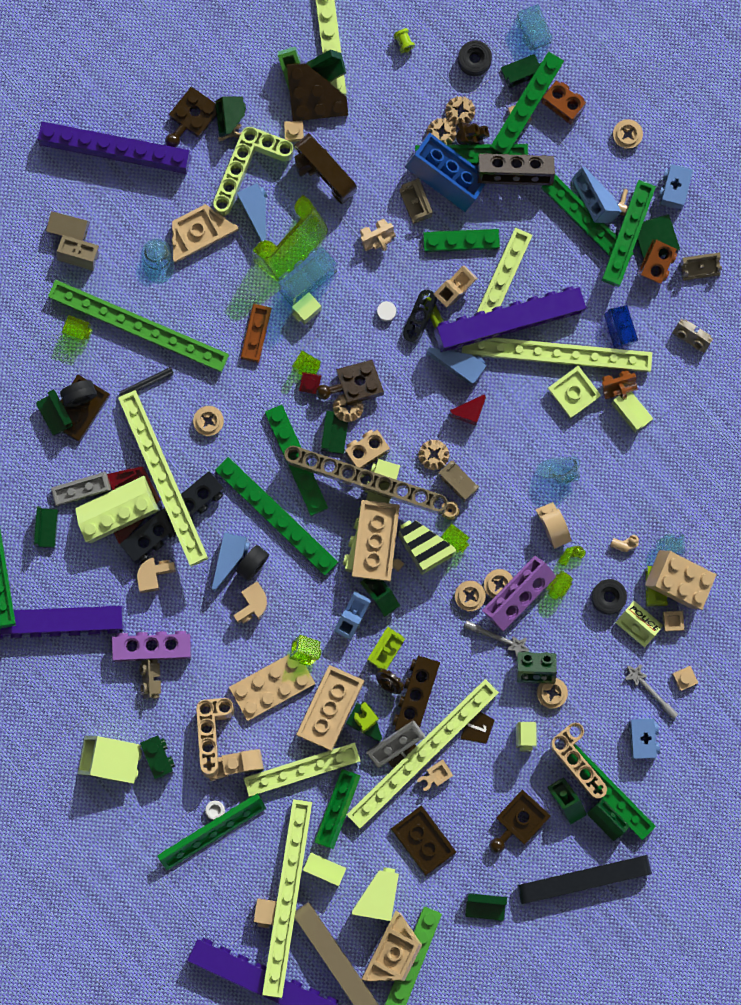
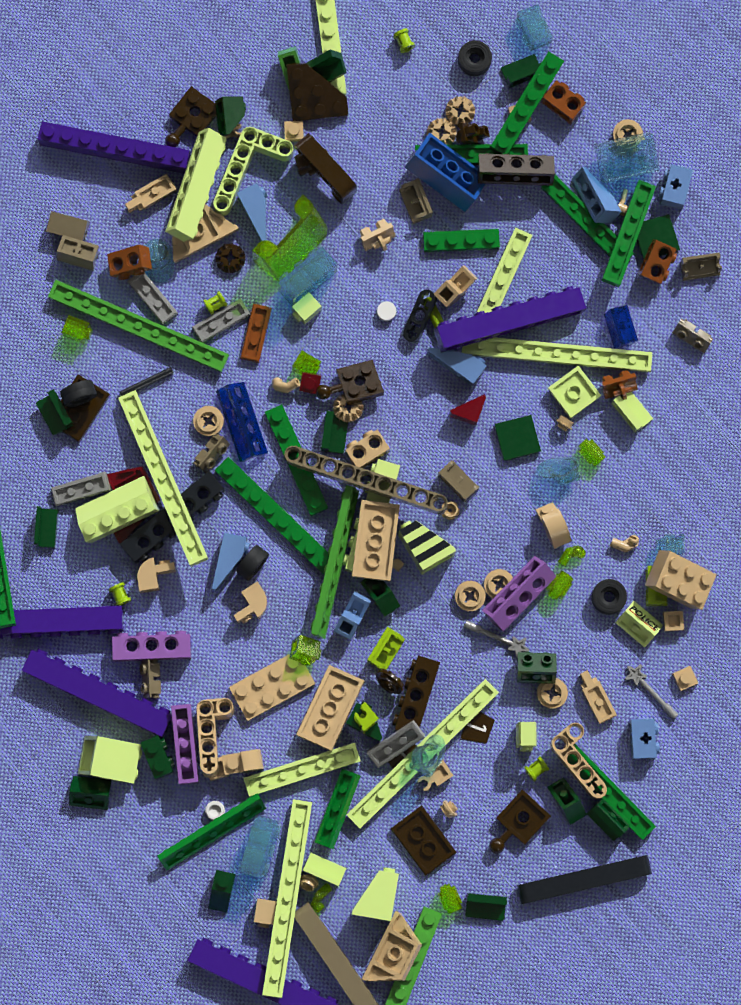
(89, 792): none -> dark green panel
(97, 693): none -> dark purple brick
(119, 594): none -> lime bush
(129, 259): none -> dark orange brick
(151, 194): none -> tan hinge
(152, 298): none -> light grey tile
(185, 744): none -> medium lavender brick
(196, 185): none -> yellowish green brick
(211, 308): none -> lime bush
(217, 446): none -> dark tan hinge
(221, 321): none -> light grey tile
(221, 891): none -> dark green slope
(235, 264): none -> dark brown gear
(238, 421): none -> clear blue fence
(260, 847): none -> clear light blue brick
(283, 387): none -> tan arm
(308, 882): none -> tan plate
(319, 896): none -> clear neon green arm
(333, 567): none -> bright green plate
(428, 756): none -> clear light blue piece
(443, 454): tan gear -> none
(449, 809): none -> tan plate
(449, 898): none -> clear neon green brick
(456, 538): clear neon green brick -> none
(517, 438): none -> dark green tile
(536, 768): none -> lime bush
(564, 423): none -> tan plate
(591, 452): none -> clear neon green brick
(597, 698): none -> tan hinge
(627, 157): none -> clear light blue brick

